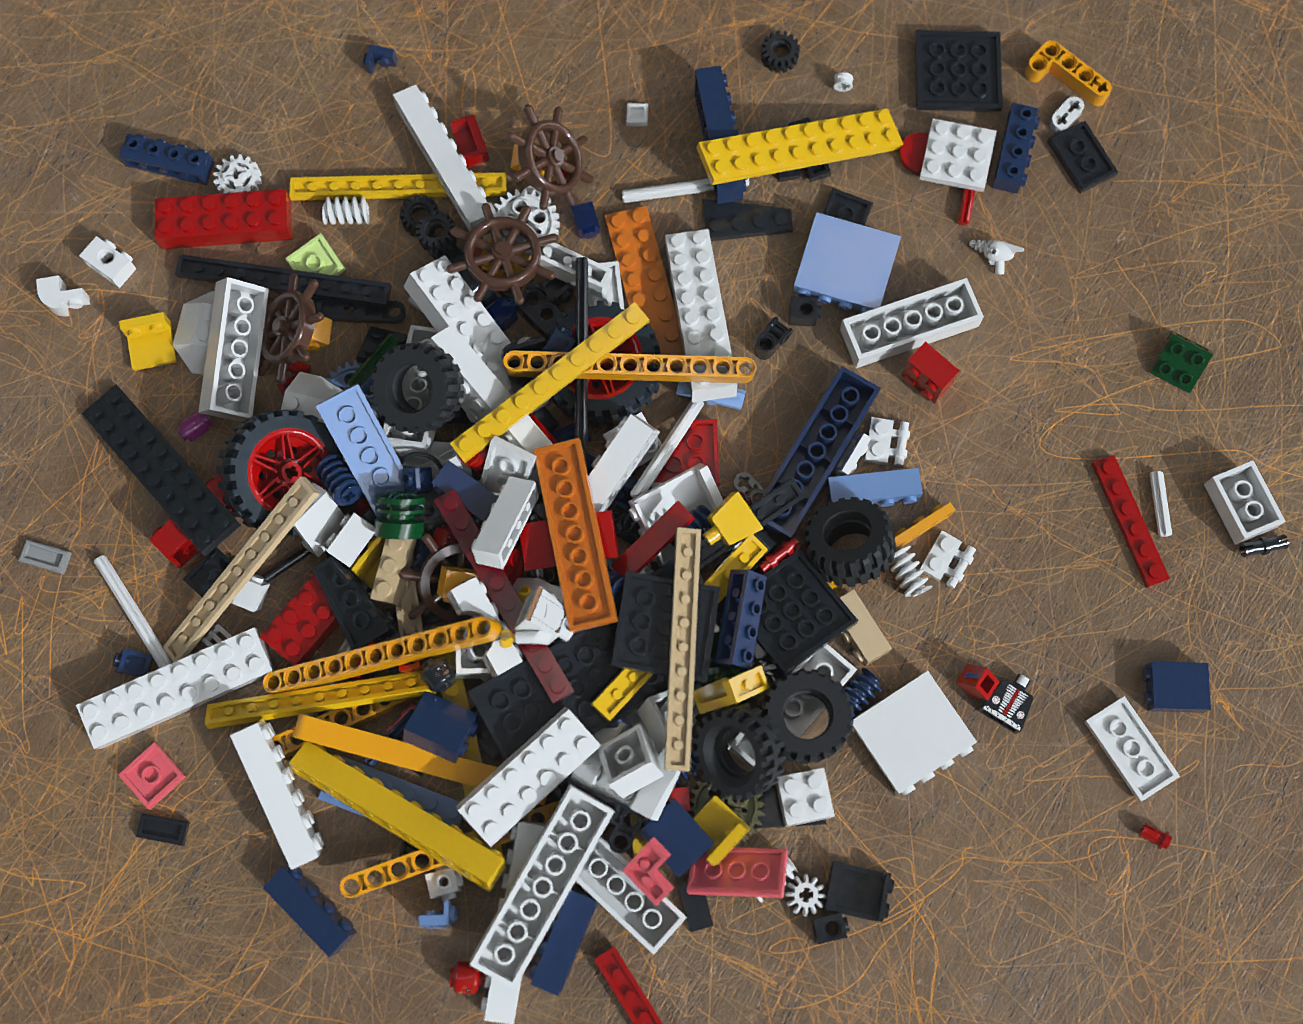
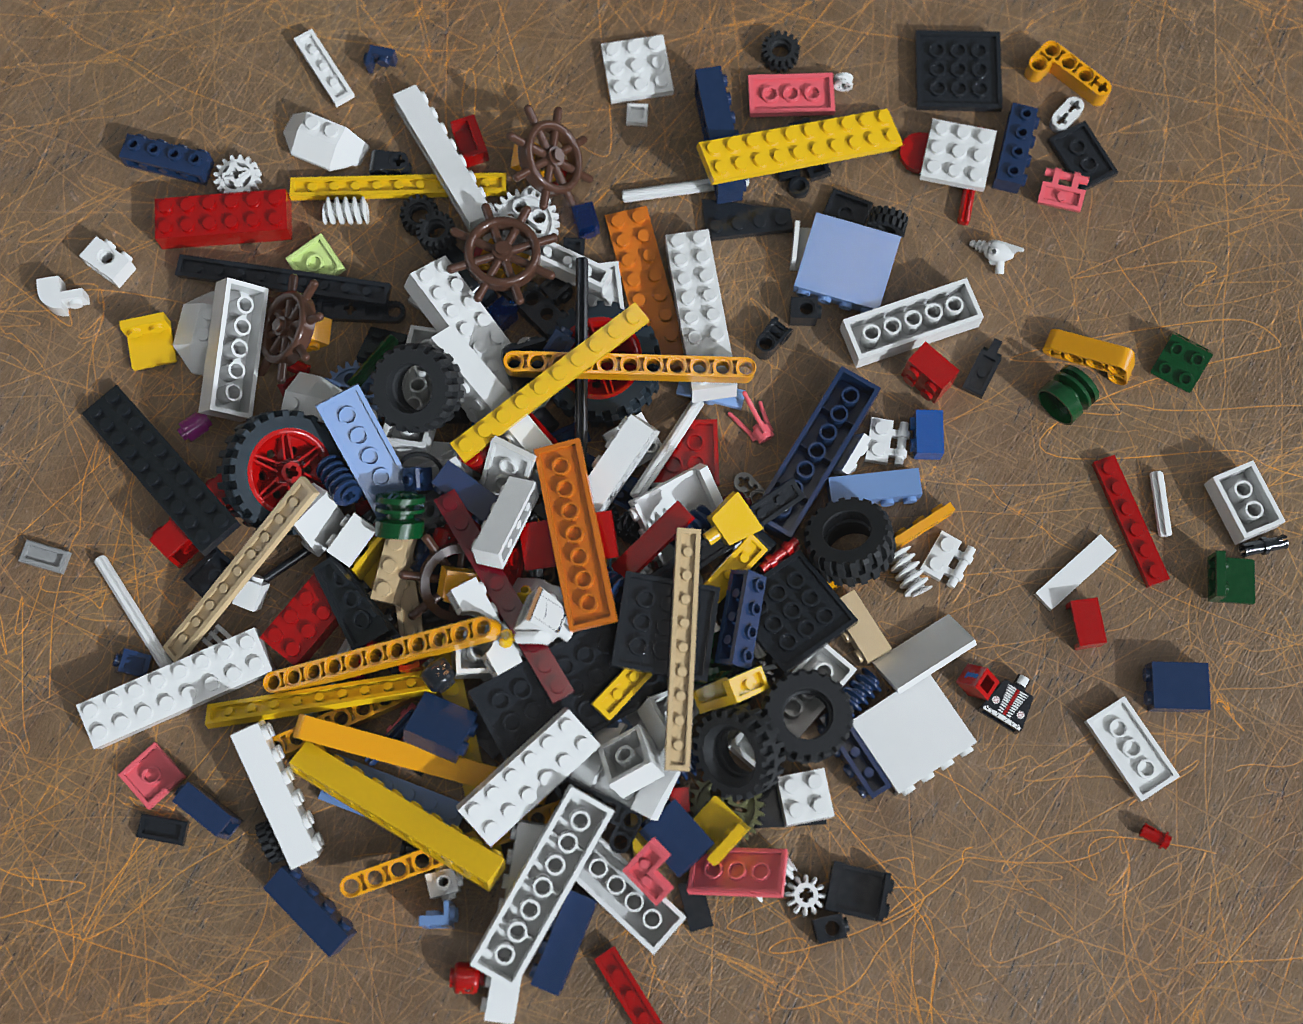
(207, 810): none -> dark blue brick
(269, 842): none -> black tyre
(323, 142): none -> white wedge
(324, 68): none -> white plate
(389, 163): none -> black piece
(575, 244): none -> black tile
(637, 69): none -> white plate
(762, 430): none -> coral plant
(791, 95): none -> coral plate
(798, 187): none -> black tile
(799, 243): none -> white panel
(859, 763): none -> dark blue brick
(888, 220): none -> black tyre
(924, 653): none -> white tile
(927, 434): none -> blue brick
(983, 370): none -> black hinge
(1063, 196): none -> coral plate
(1068, 395): none -> dark green wheel
(1075, 572): none -> white tile
(1087, 623): none -> red panel
(1092, 353): none -> light orange beam
(1230, 579): none -> dark green bracket

